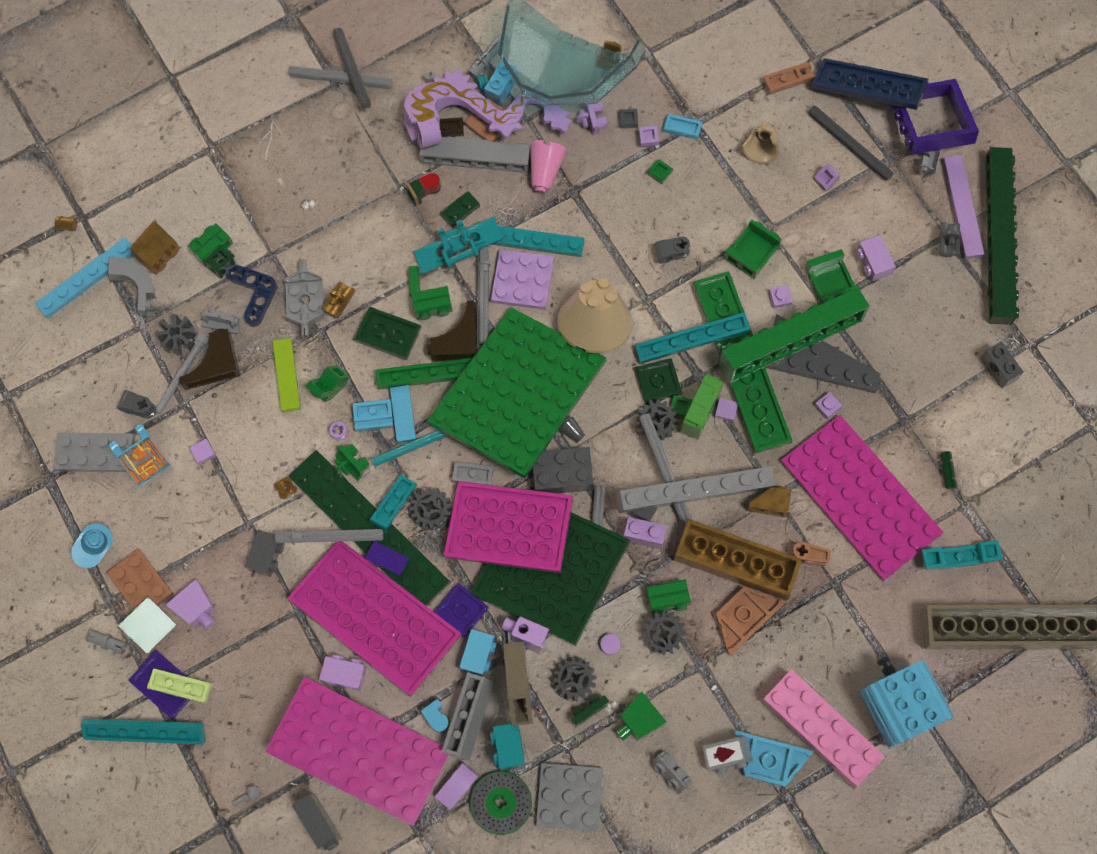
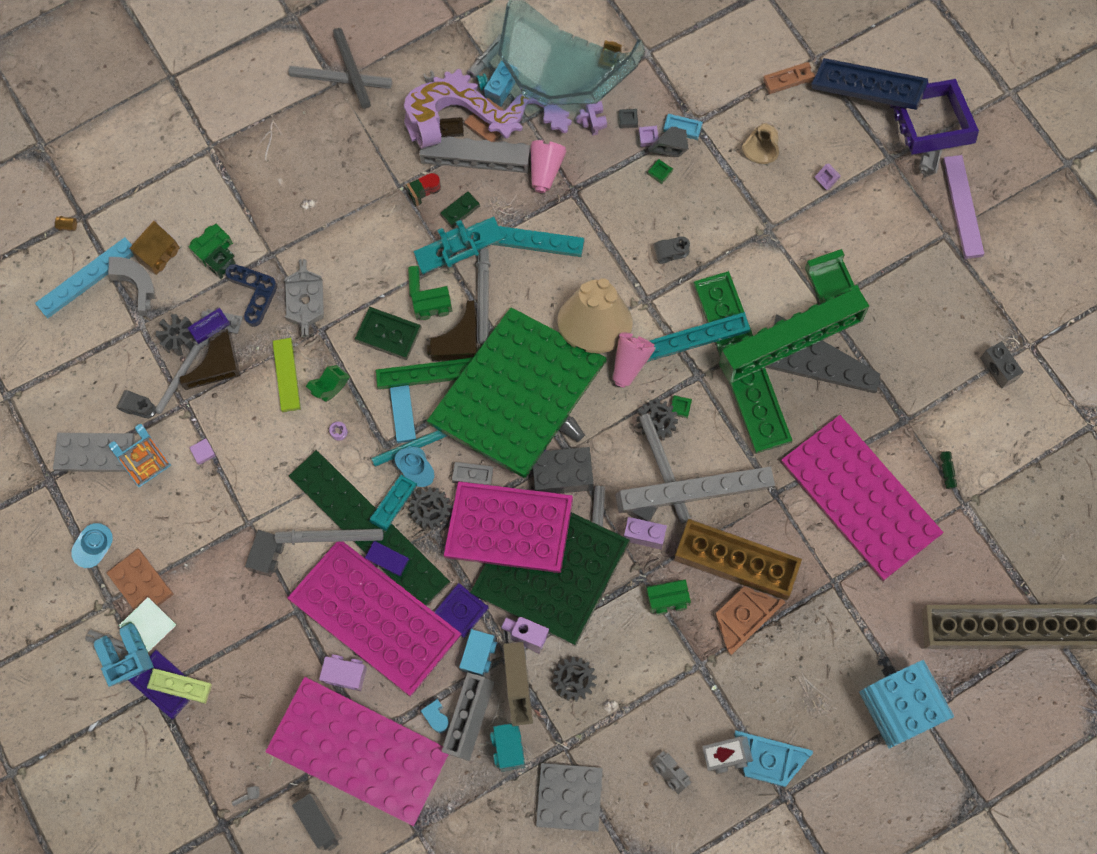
(133, 664): none -> medium azure brick
(143, 731): teal plate -> none
(193, 605): lavender torso -> none
(209, 325): none -> dark purple tile
(291, 489): pearl gold plate -> none
(338, 299): pearl gold hips -> none
(348, 464): green hips -> none
(373, 415): medium azure plate -> none
(414, 466): none -> medium azure piece
(456, 786): lavender slope -> none
(512, 815): flat silver piece -> none
(522, 279): lavender plate -> none
(583, 715): dark green plate -> none
(610, 644): lavender tile -> none
(630, 358): none -> bright pink cone
(640, 719): green torso -> none
(656, 636): dark grey gear -> none
(658, 380): dark green tile -> none
(671, 142): none -> dark grey slope
(702, 406): bright green axle -> none
(726, 410): lavender tile -> none
(753, 249): green panel -> none
(772, 502): pearl gold slope -> none
(780, 296): lavender plate -> none
(811, 554): nougat piece -> none
(823, 729): bright pink brick -> none
(828, 405): lavender plate -> none
(851, 143): dark grey axle -> none
(875, 258): lavender brick -> none
(949, 239): dark grey hips -> none
(961, 556): teal slope -> none
(1001, 236): dark green brick -> none

